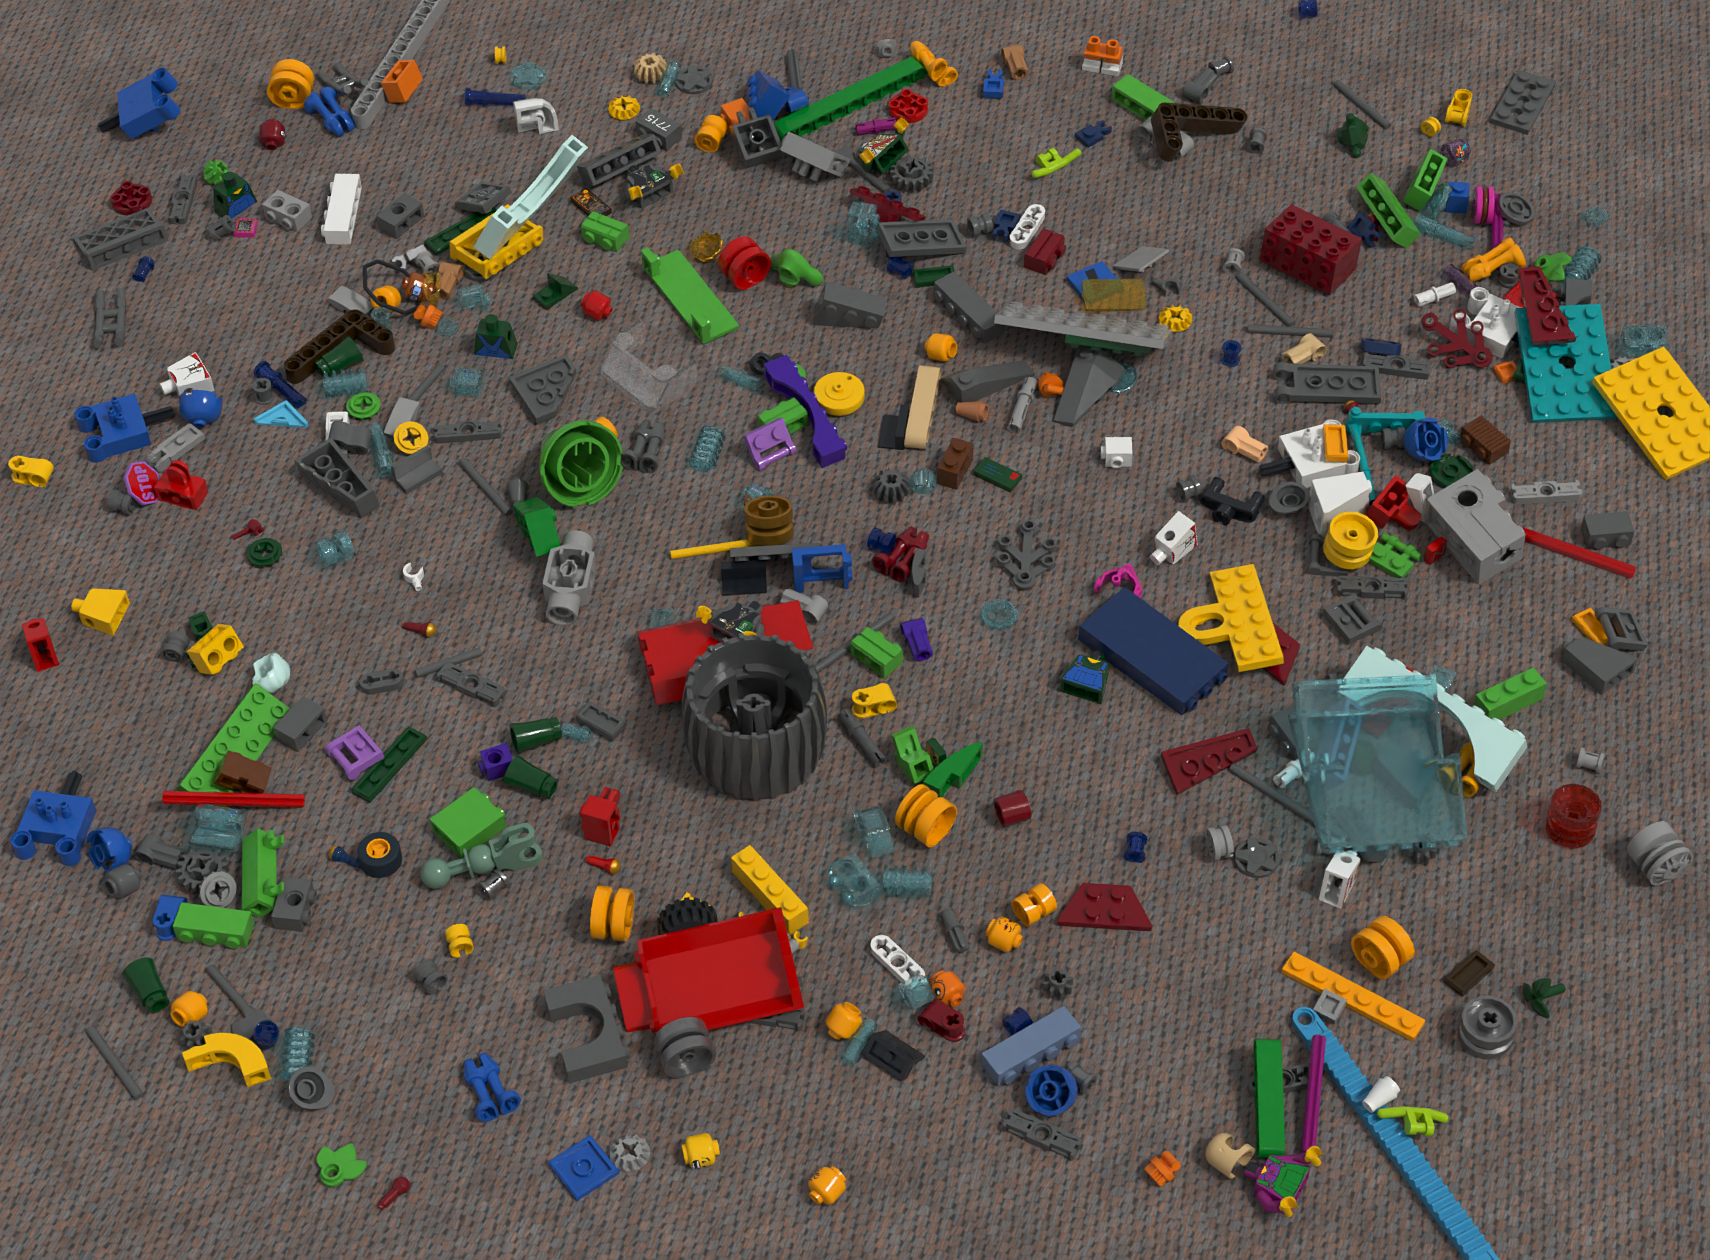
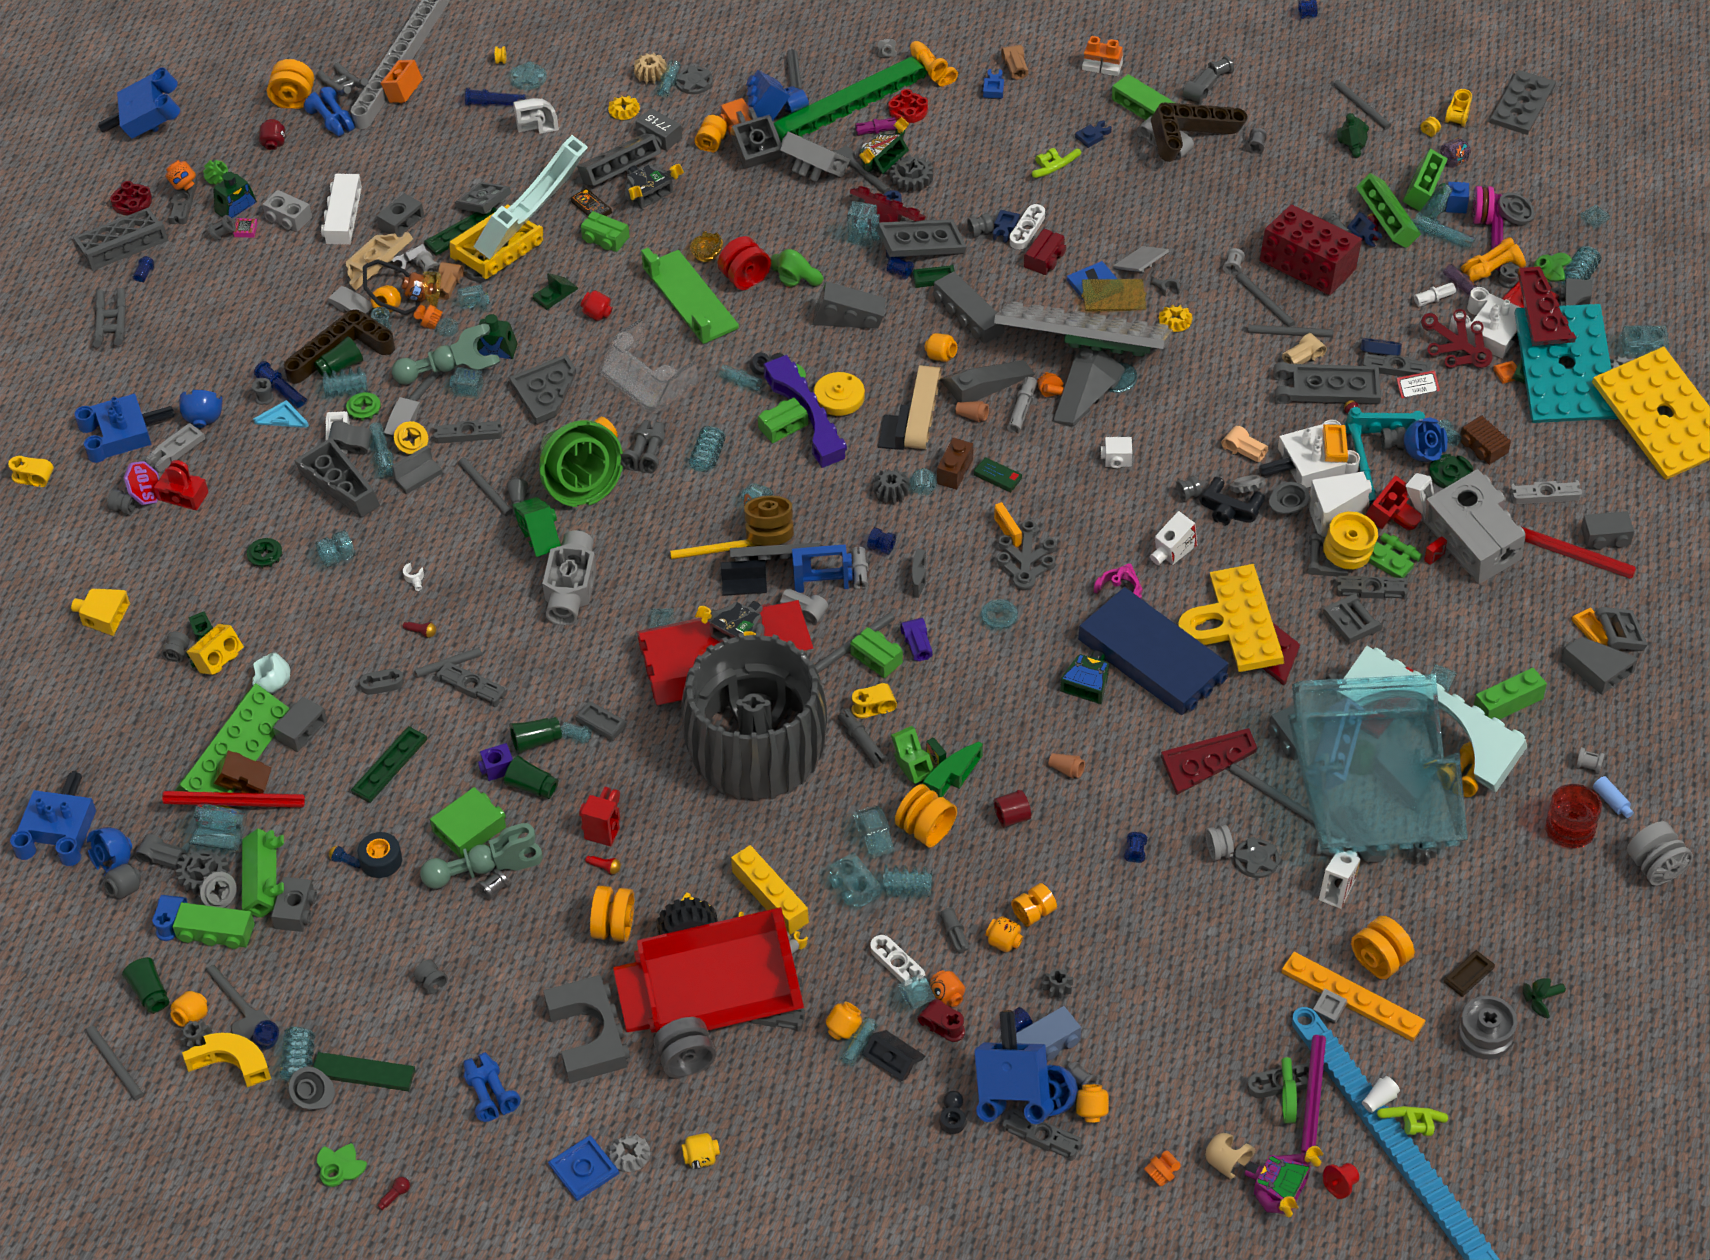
(37, 635): red torso -> none
(180, 175): none -> orange head
(187, 376): white torso -> none
(252, 526): dark red hand -> none
(360, 747): medium lavender plate -> none
(365, 1071): none -> dark green tile
(379, 247): none -> tan wing
(447, 357): none -> sand green piece
(459, 939): yellow wheel -> none
(767, 437): medium lavender plate -> none
(827, 1185): light orange head -> none
(859, 567): none -> light grey pin
(906, 542): dark red piece -> none
(953, 1102): none -> black plate
(1007, 524): none -> light orange tile
(1012, 1073): none -> blue piece
(1067, 764): none -> nougat cone
(1092, 1102): none -> light orange head
(1105, 908): dark red wing -> none
(1231, 351): clear blue bush -> none
(1247, 484): none -> light grey gear
(1268, 1098): green beam -> none
(1289, 1092): none -> bright green piece
(1291, 772): white pin -> none
(1340, 1179): none -> red piece
(1418, 384): none -> sticker
(1613, 796): none -> light blue cylinder

